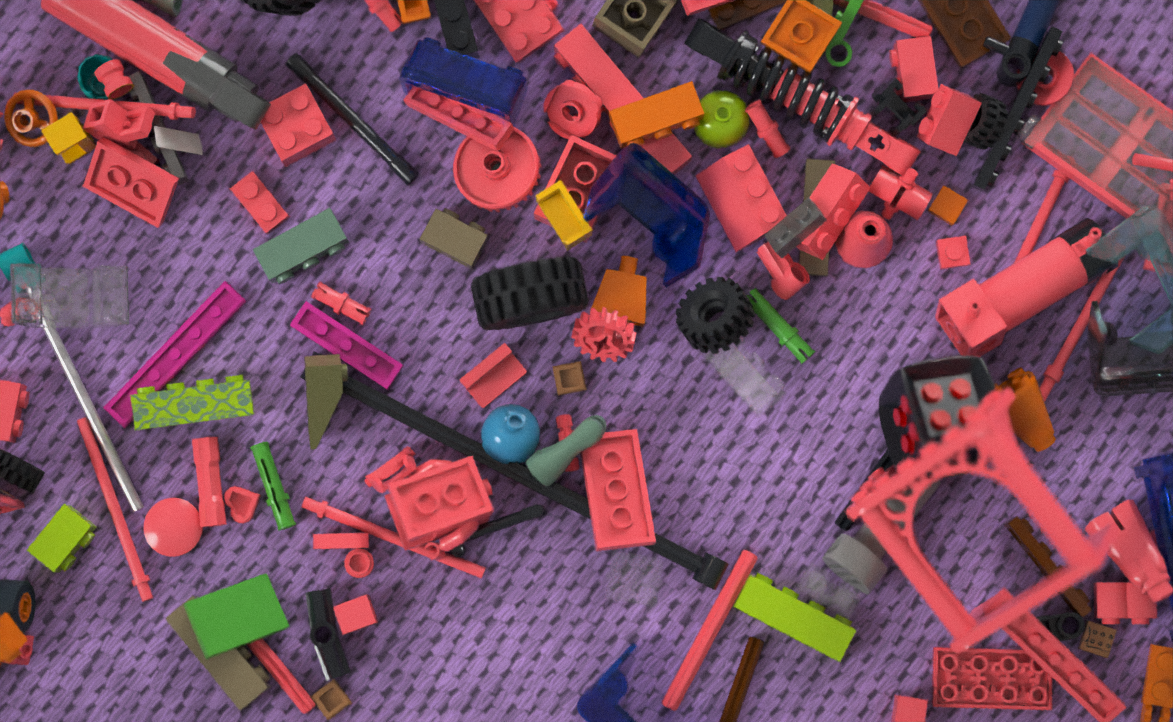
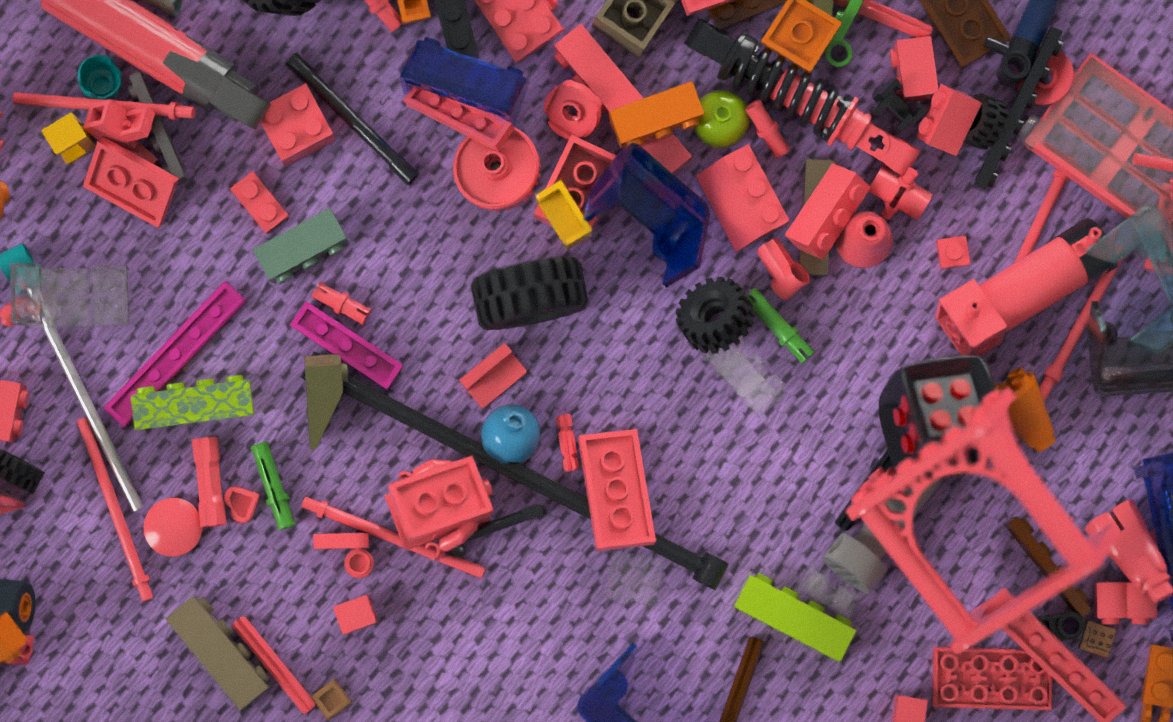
(17, 121): orange piece -> none
(62, 539): lime brick -> none
(113, 78): coral wheel -> none
(178, 140): white sticker -> none
(236, 616): bright green tile -> none
(321, 614): black piece -> none
(405, 457): coral helmet -> none
(454, 238): dark tan brick -> none
(553, 460): sand green piece -> none
(569, 378): medium nougat tile -> none
(604, 334): coral gear -> none
(623, 292): orange torso -> none
(709, 630): coral axle -> none
(795, 227): flat silver plate -> none
(947, 205): orange tile -> none

